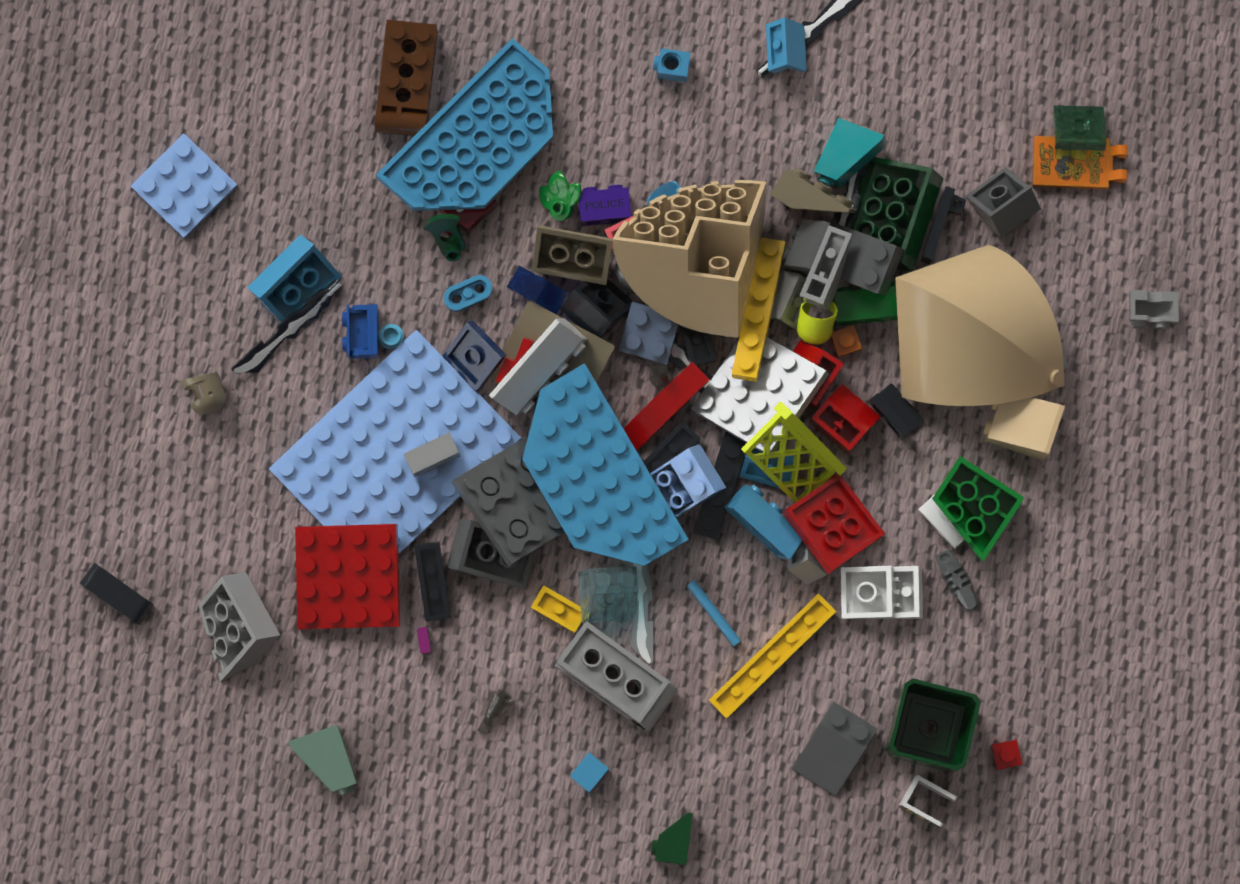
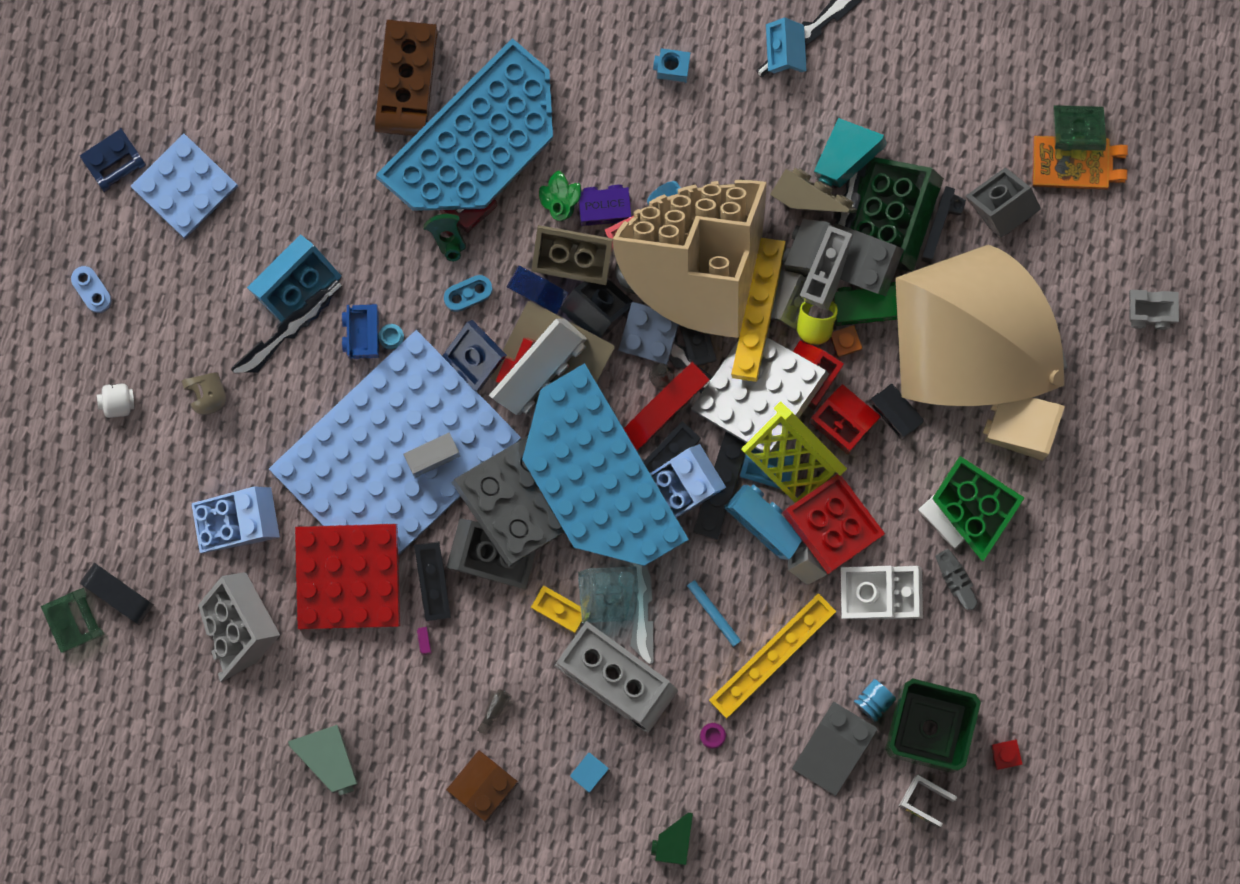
(64, 625): none -> clear green plate
(90, 289): none -> light blue plate
(109, 153): none -> dark blue plate
(115, 400): none -> white head
(235, 519): none -> light blue slope
(482, 786): none -> reddish brown slope
(712, 735): none -> magenta tile
(875, 700): none -> dark azure piece

